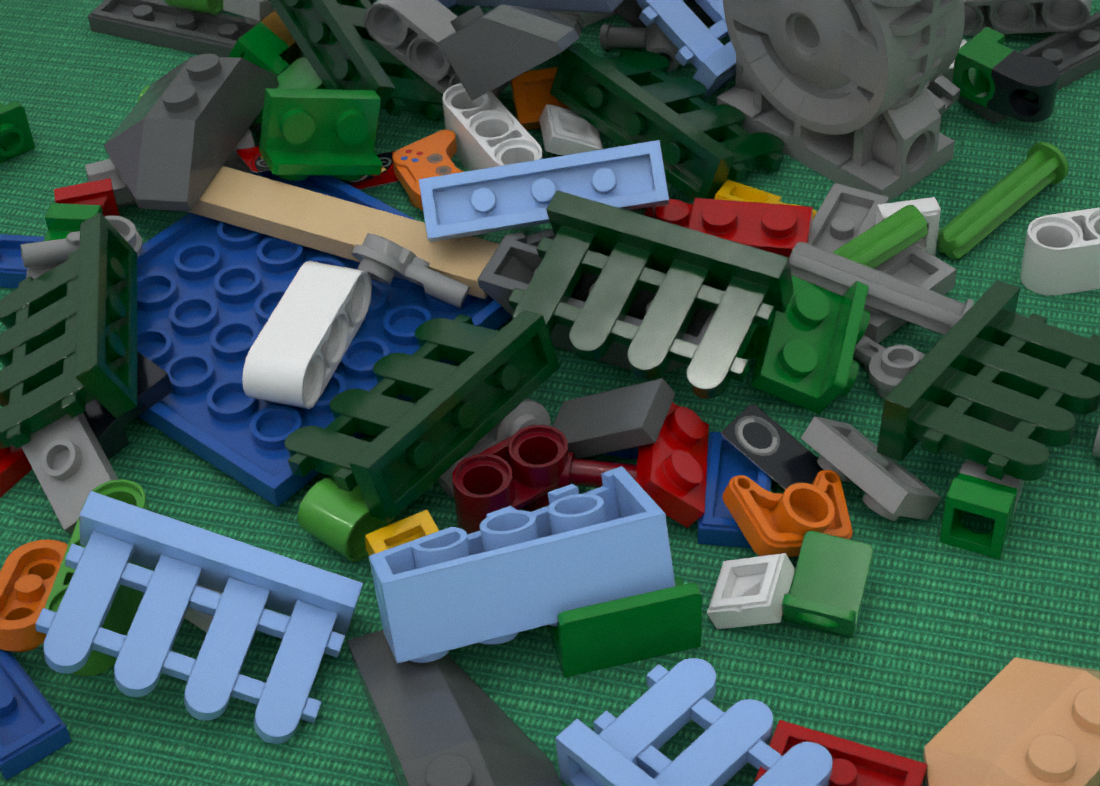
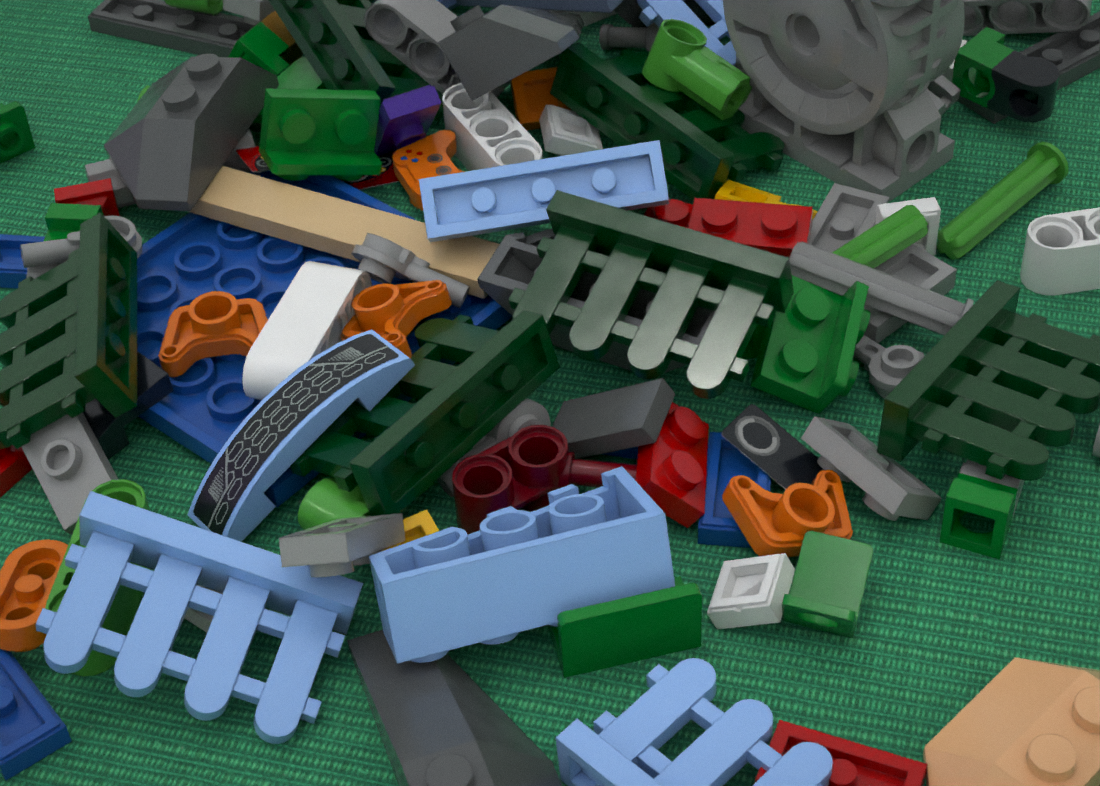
(210, 328): none -> orange piece
(285, 426): none -> slope
(341, 543): none -> light grey plate
(396, 310): none -> orange piece
(405, 118): none -> dark purple plate
(685, 65): none -> bright green piece

